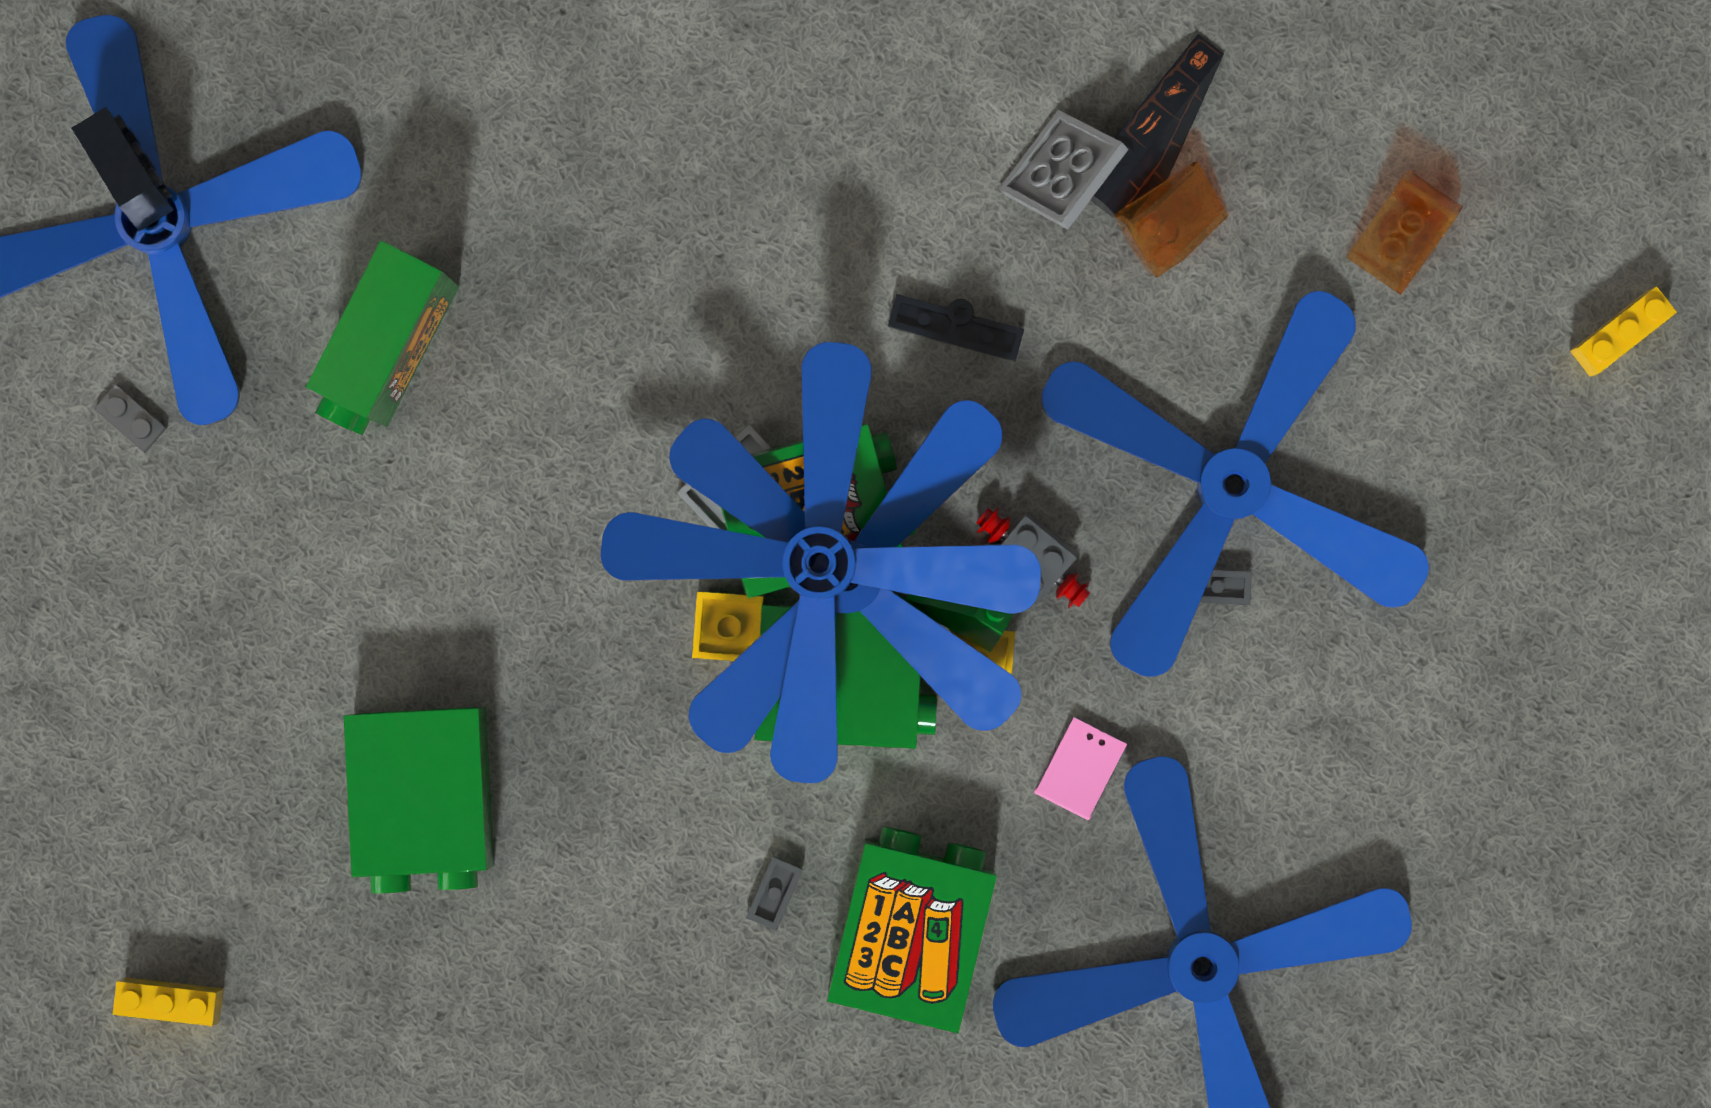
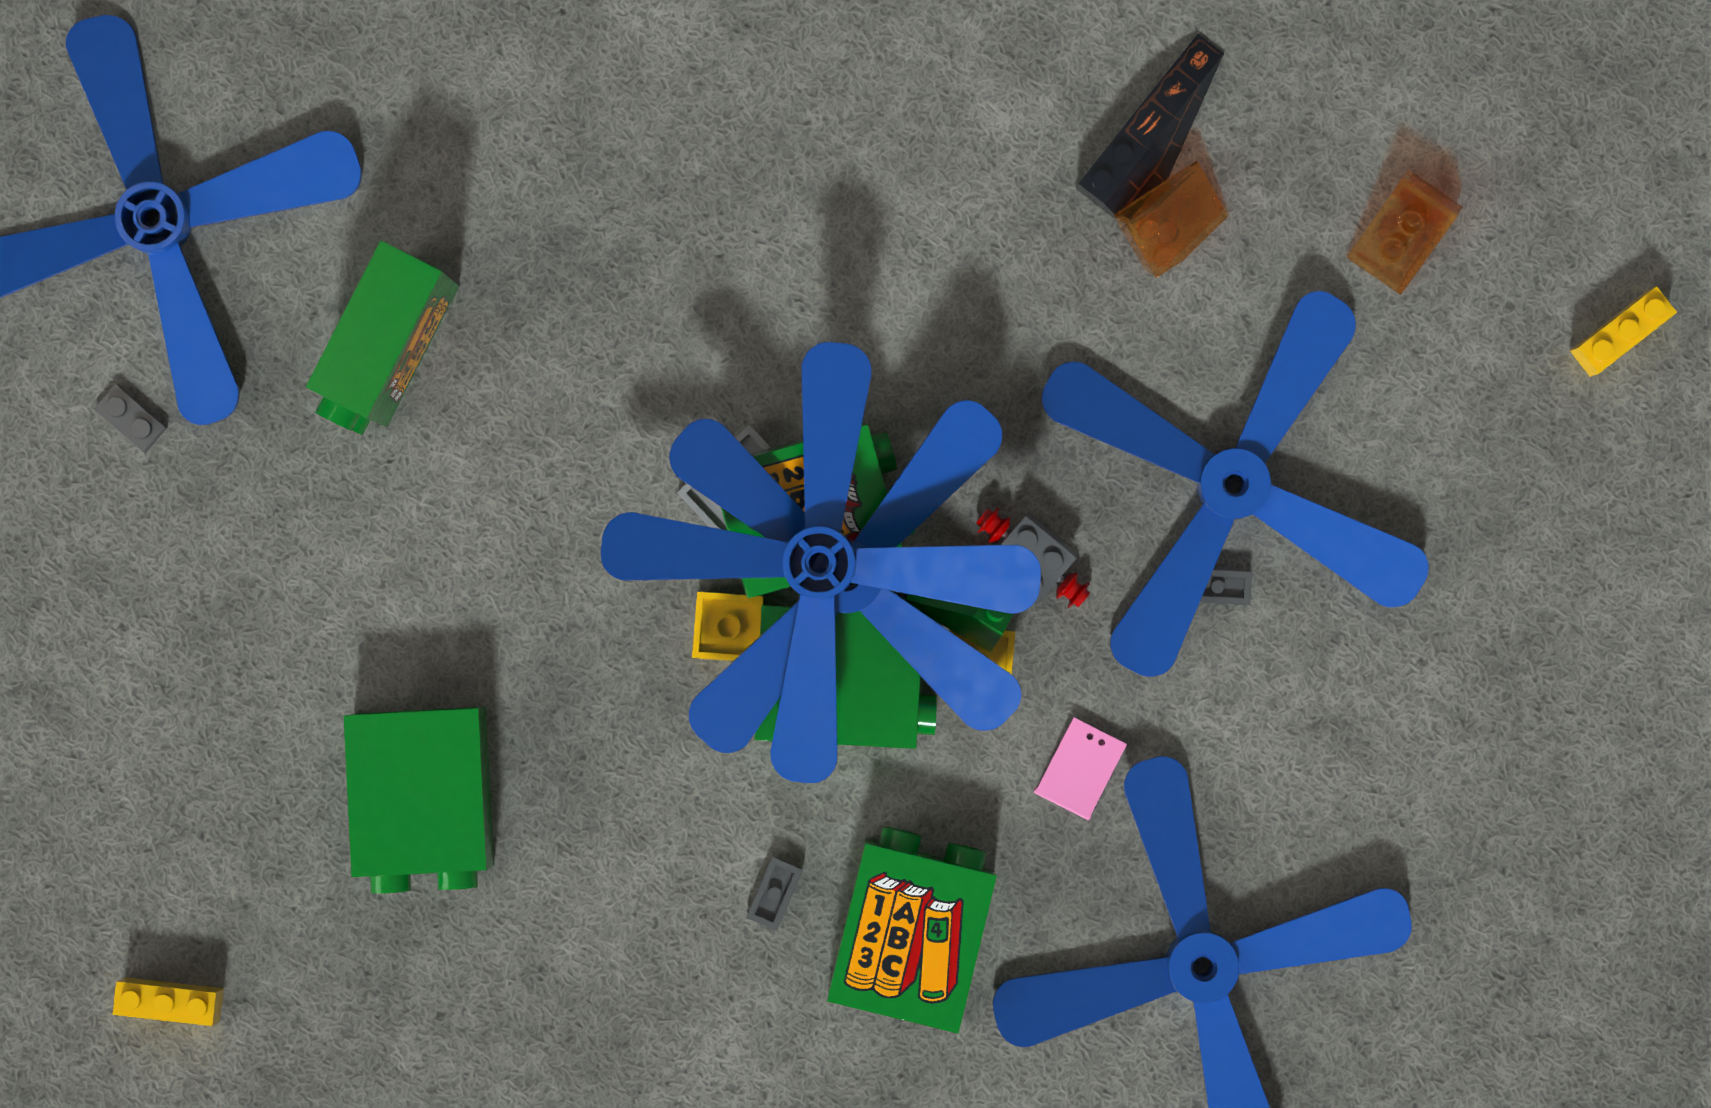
(124, 167): black brick -> none
(956, 327): black hinge -> none
(1063, 169): light grey plate -> none

